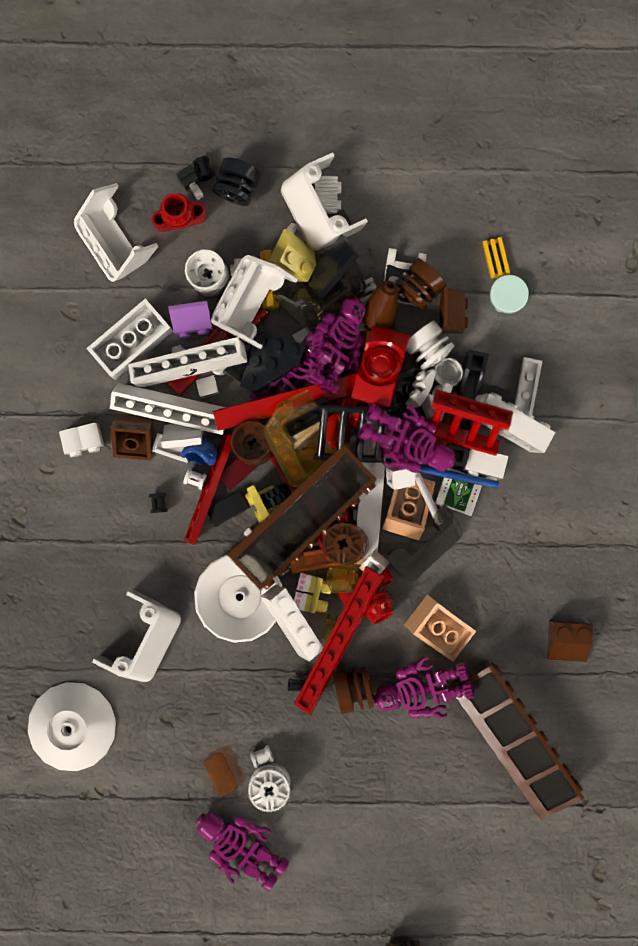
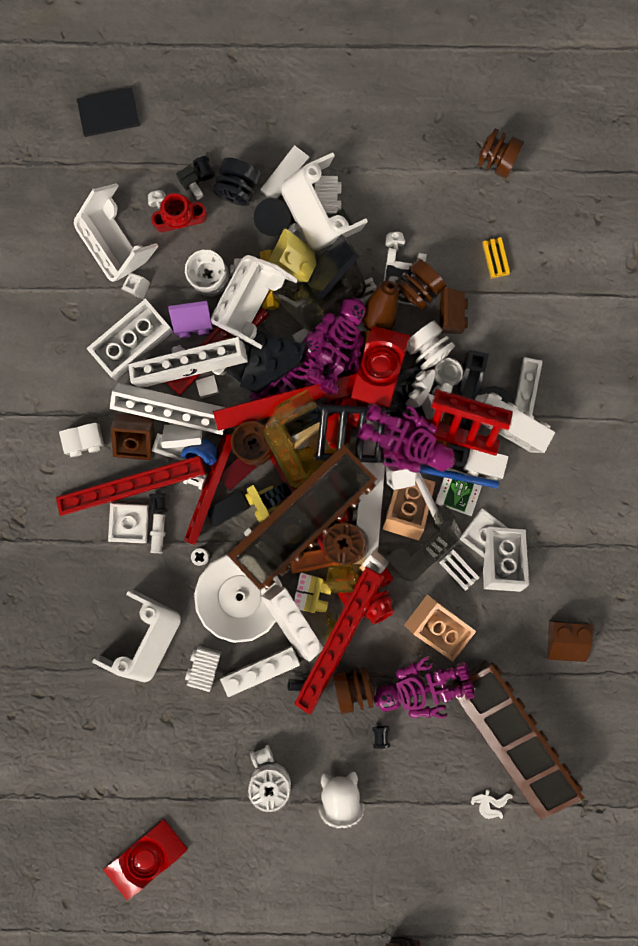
(86, 714): white dish -> none
(108, 112): none -> black tile
(128, 523): none -> white tile
(131, 485): none -> red tile
(136, 285): none -> white slope
(145, 859): none -> red slope
(155, 198): none -> white piece
(157, 533): none -> white pin
(194, 556): none -> white bush
(203, 669): none -> white brick
(212, 827): magenta piece -> none
(220, 774): clear orange tile -> none
(260, 671): none -> white brick
(272, 217): none -> black tile
(291, 164): none -> white tile
(341, 801): none -> white hair
(381, 737): none -> black bush
(394, 239): none -> white piece
(462, 562): none -> white tile
(476, 532): none -> white tile
(484, 807): none -> white piece
(500, 153): none -> reddish brown wheel
(505, 560): none -> white slope
(509, 294): light aqua tile -> none

